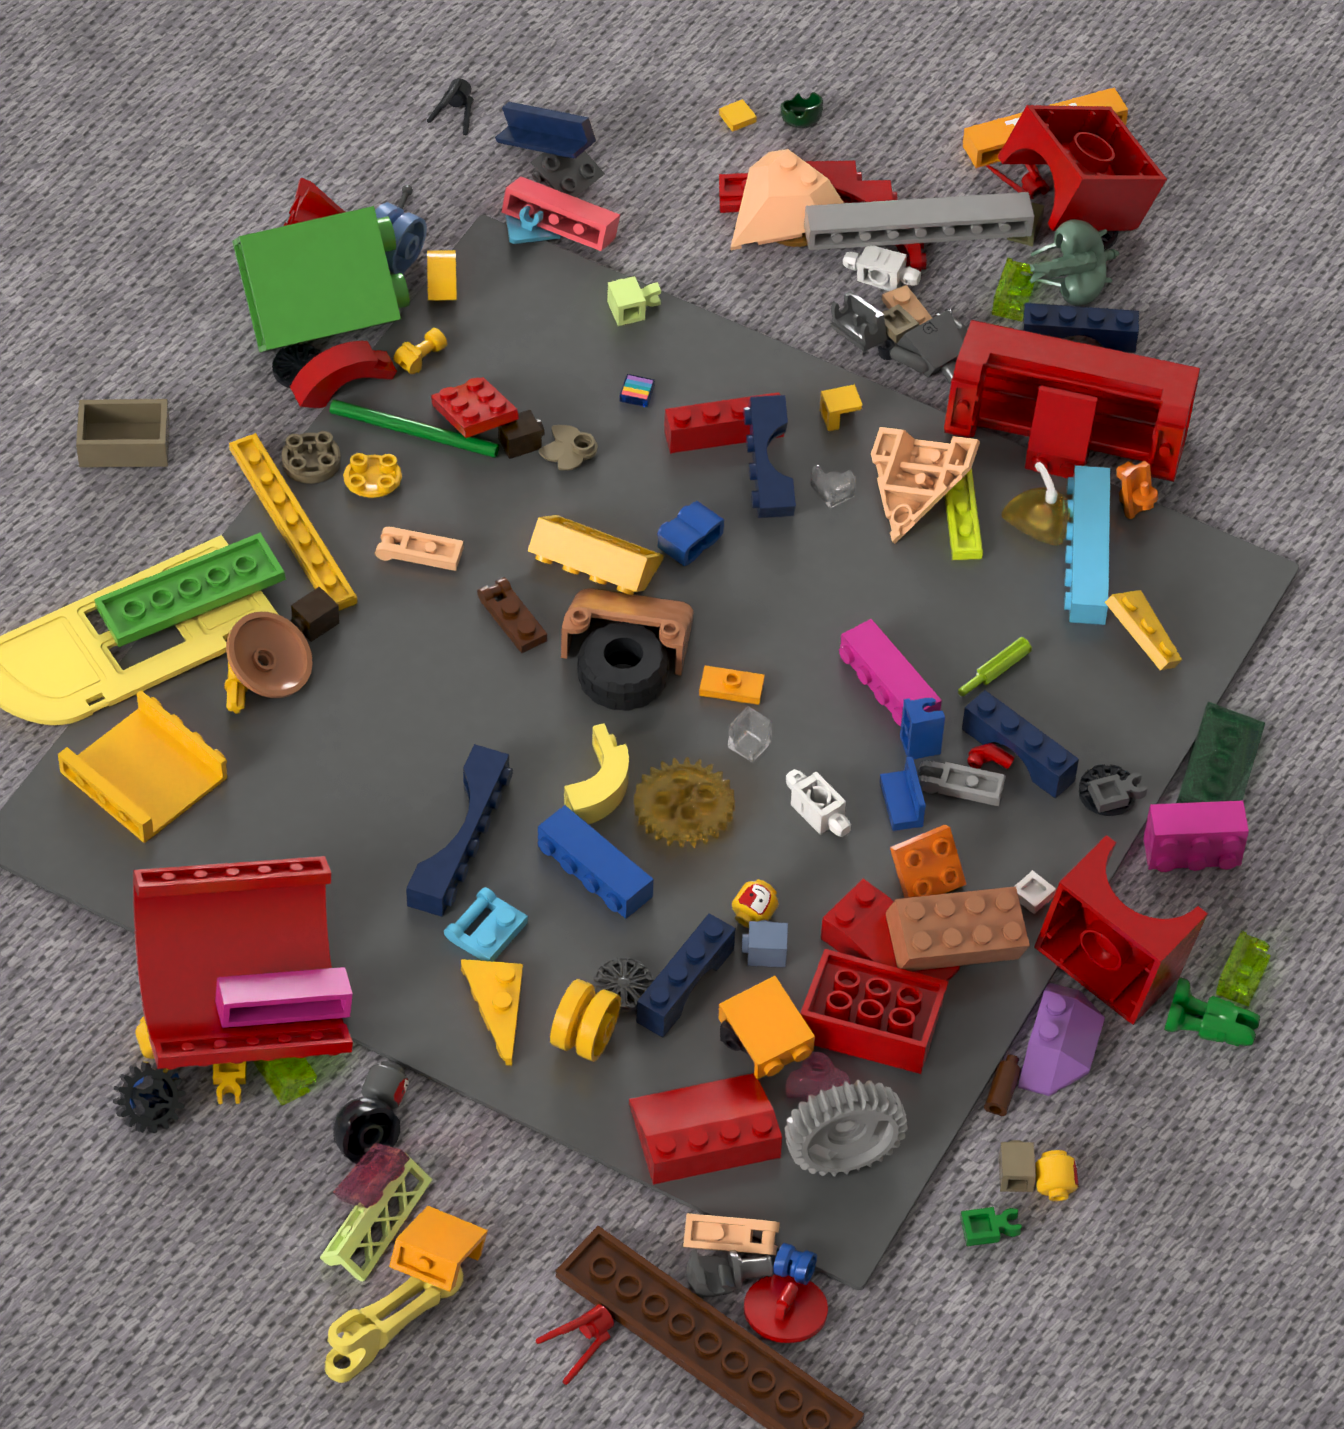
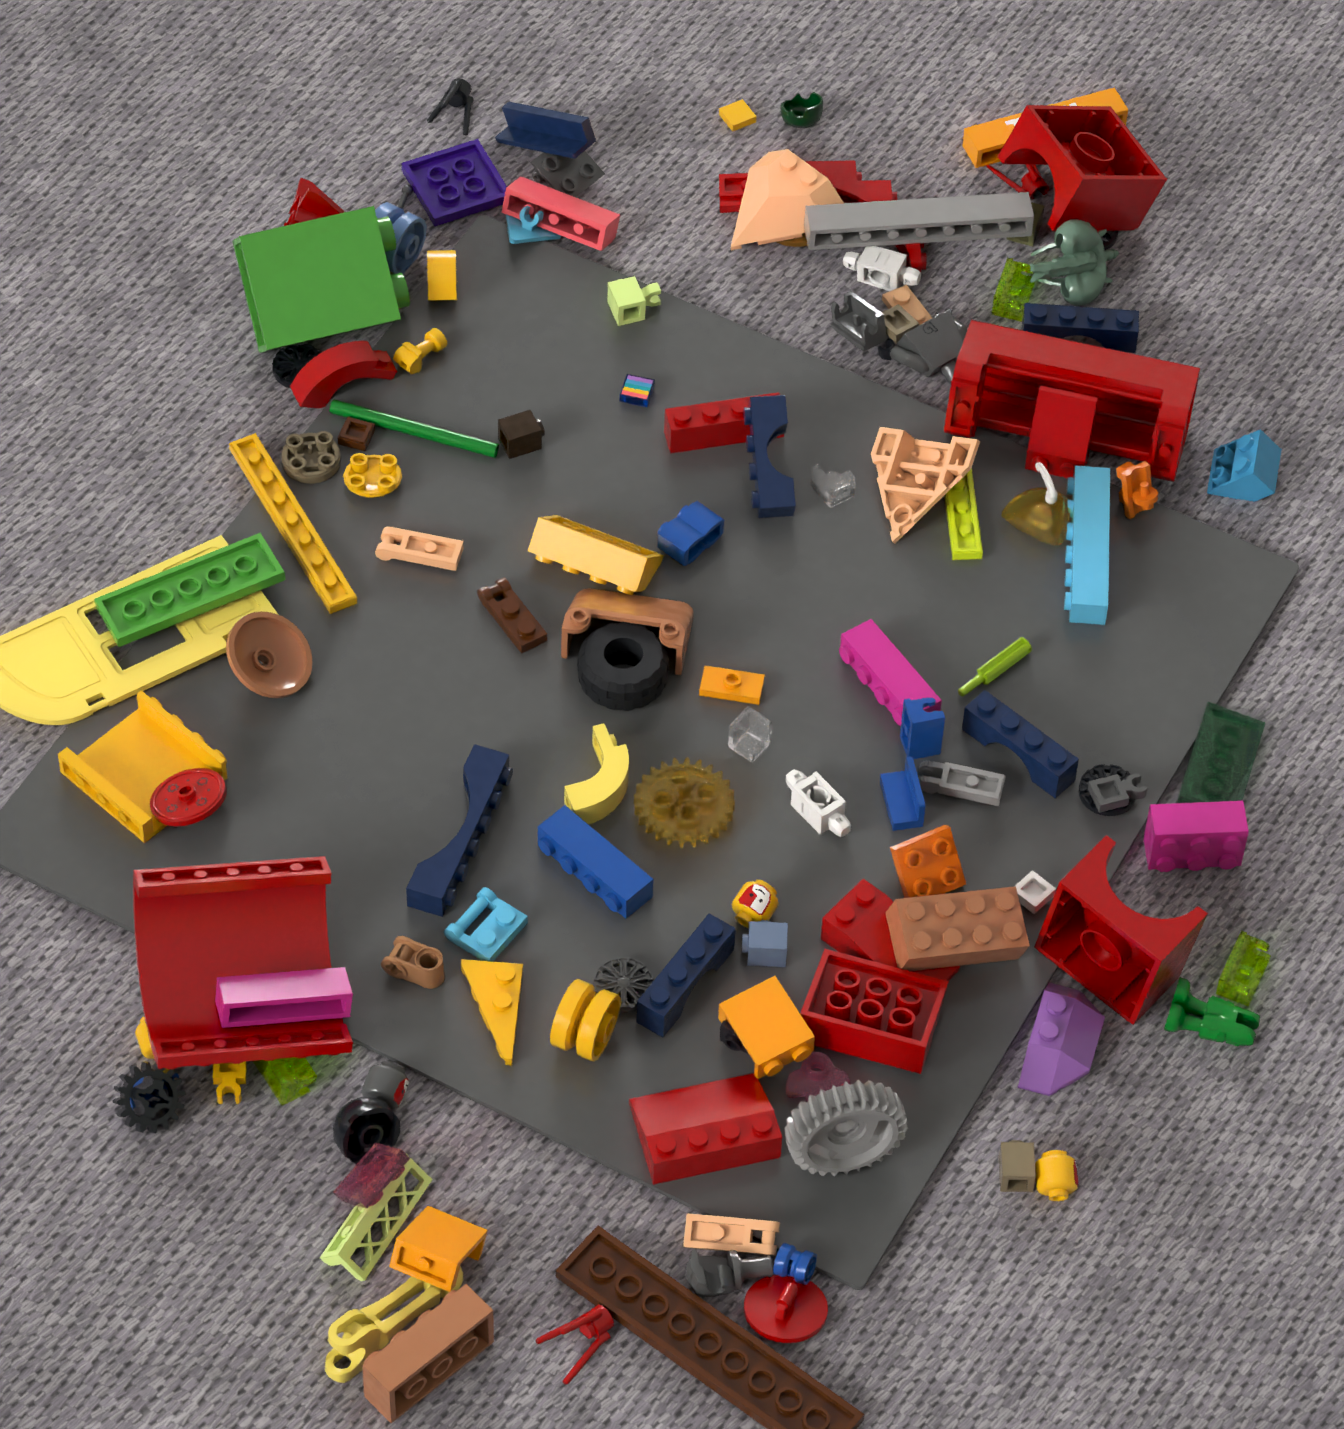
(123, 433): dark tan piece -> none
(188, 797): none -> red shield
(235, 692): yellow axle -> none
(315, 614): dark brown brick -> none
(356, 434): none -> reddish brown tile
(413, 962): none -> medium nougat piece
(427, 1352): none -> nougat brick
(455, 182): none -> dark purple plate
(474, 407): red plate -> none
(569, 447): dark tan plate -> none
(836, 402): yellow panel -> none
(984, 1227): green plate -> none
(989, 752): red arm -> none
(1003, 1086): reddish brown cylinder -> none
(1143, 625): yellow wing -> none
(1245, 468): none -> dark azure slope

